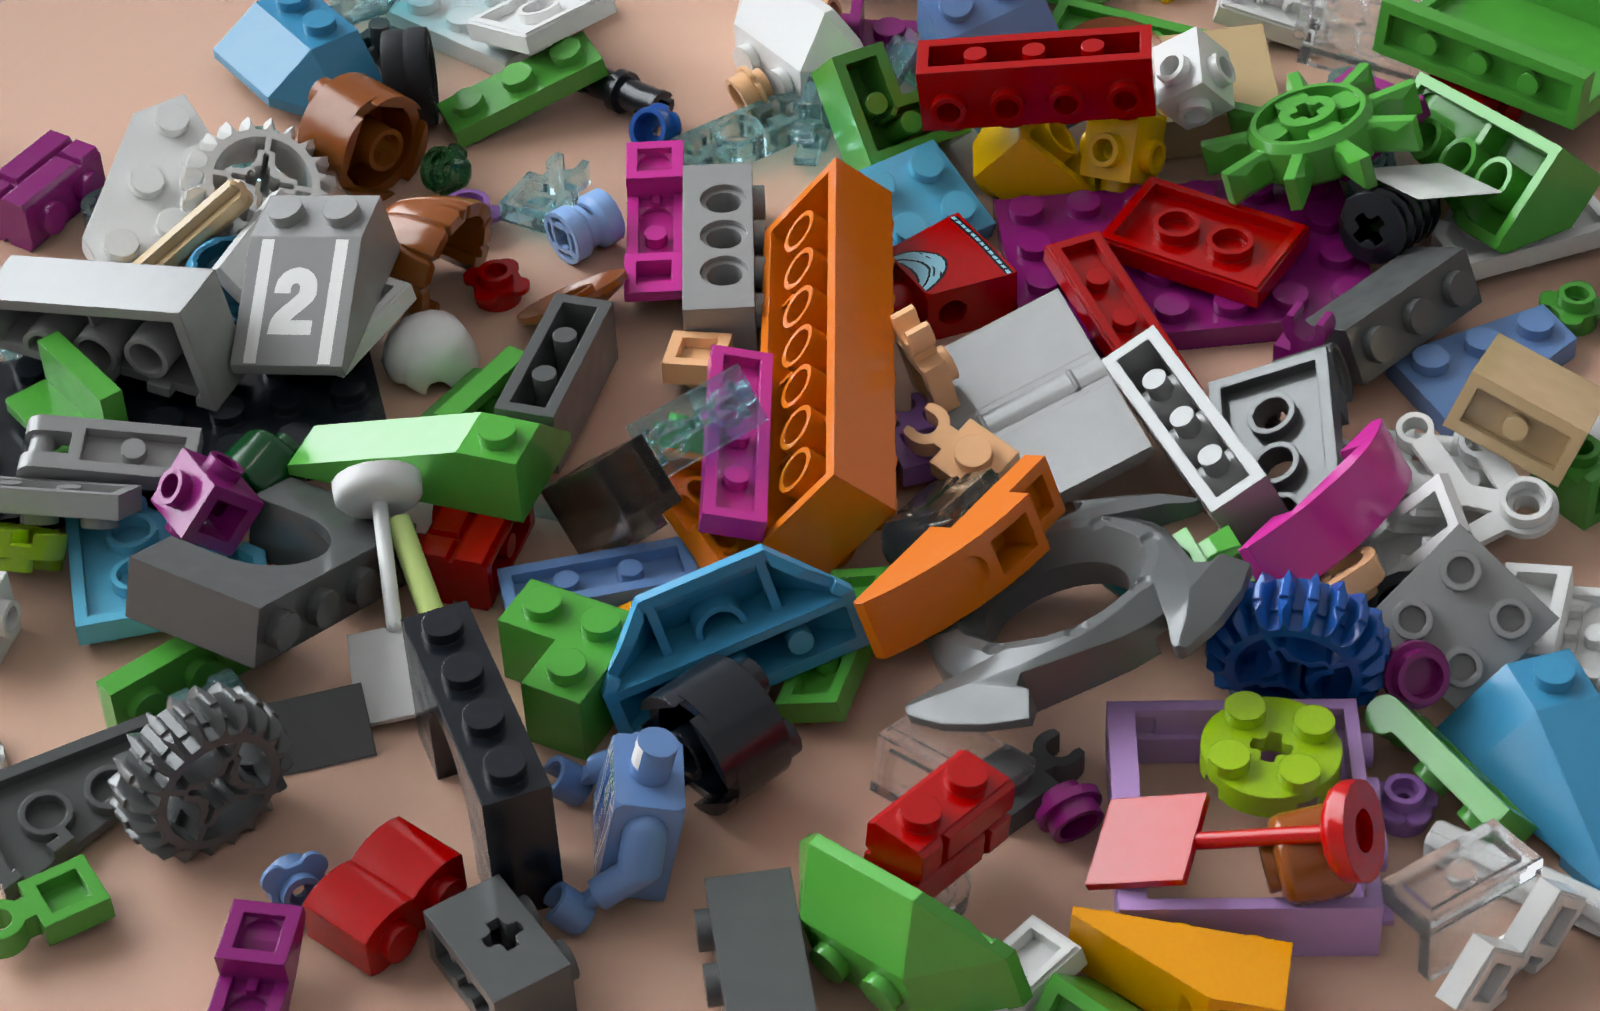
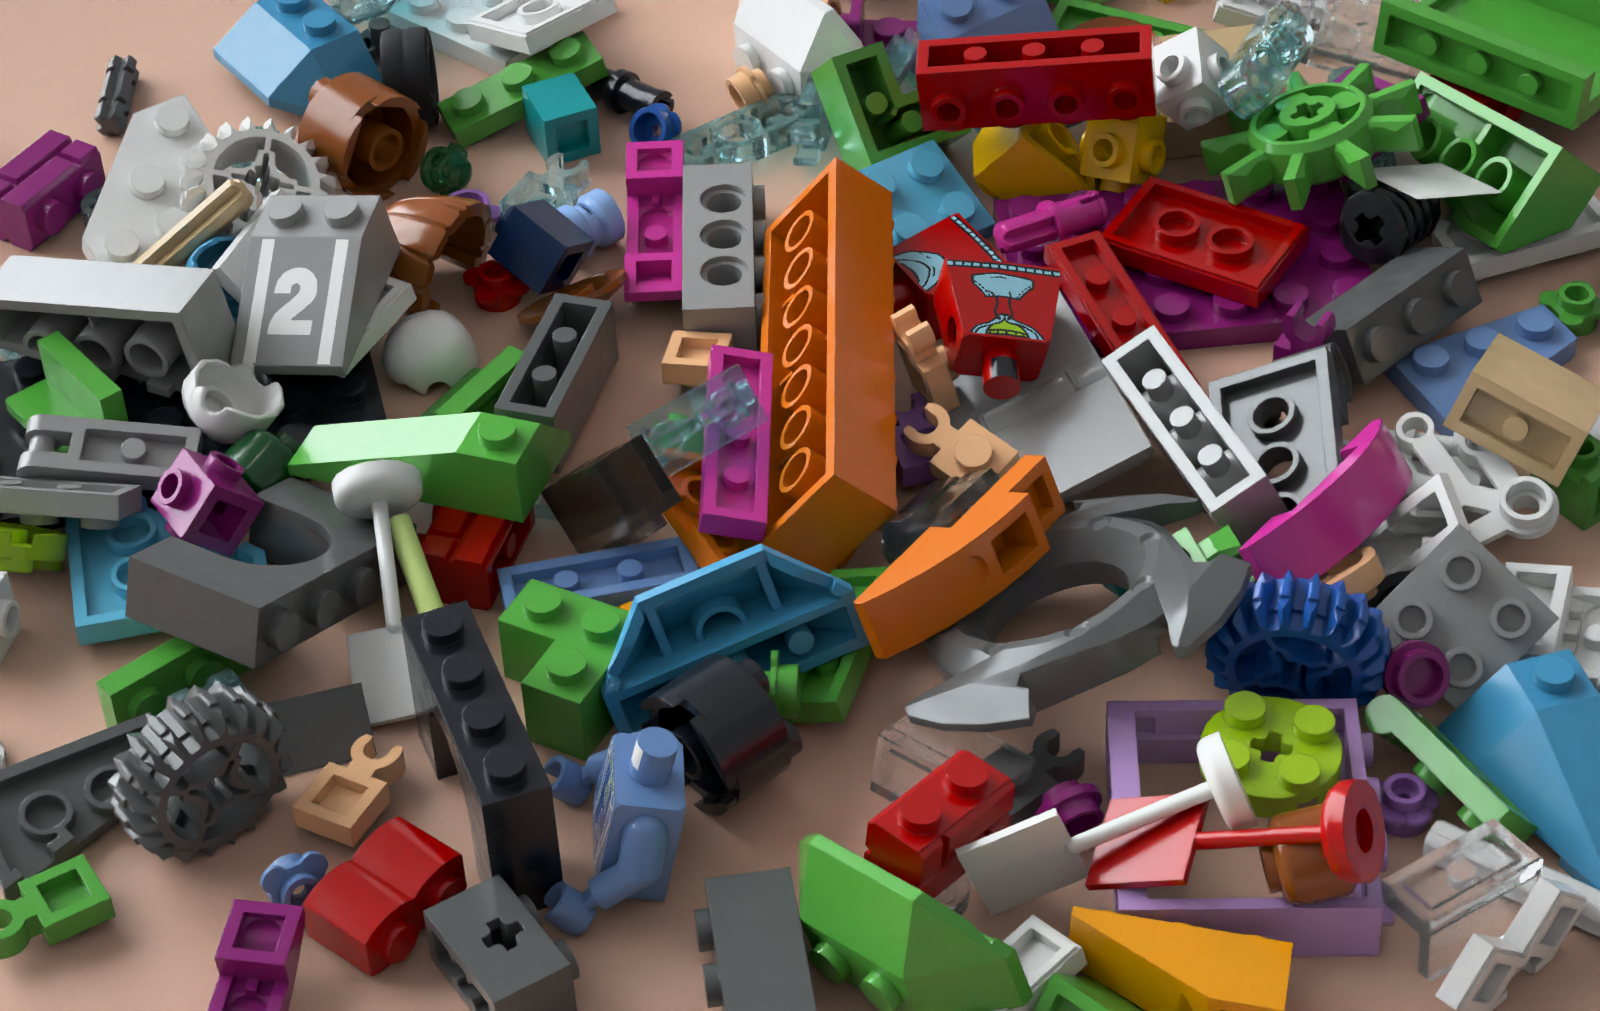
(116, 95): none -> dark grey axle
(229, 400): none -> white hair
(350, 798): none -> light nougat plate
(540, 245): none -> dark blue brick
(561, 118): none -> teal panel
(785, 686): none -> bright green plate
(996, 320): none -> red torso
(1043, 856): none -> white piece
(1051, 222): none -> dark pink axle
(1265, 60): none -> clear light blue beam

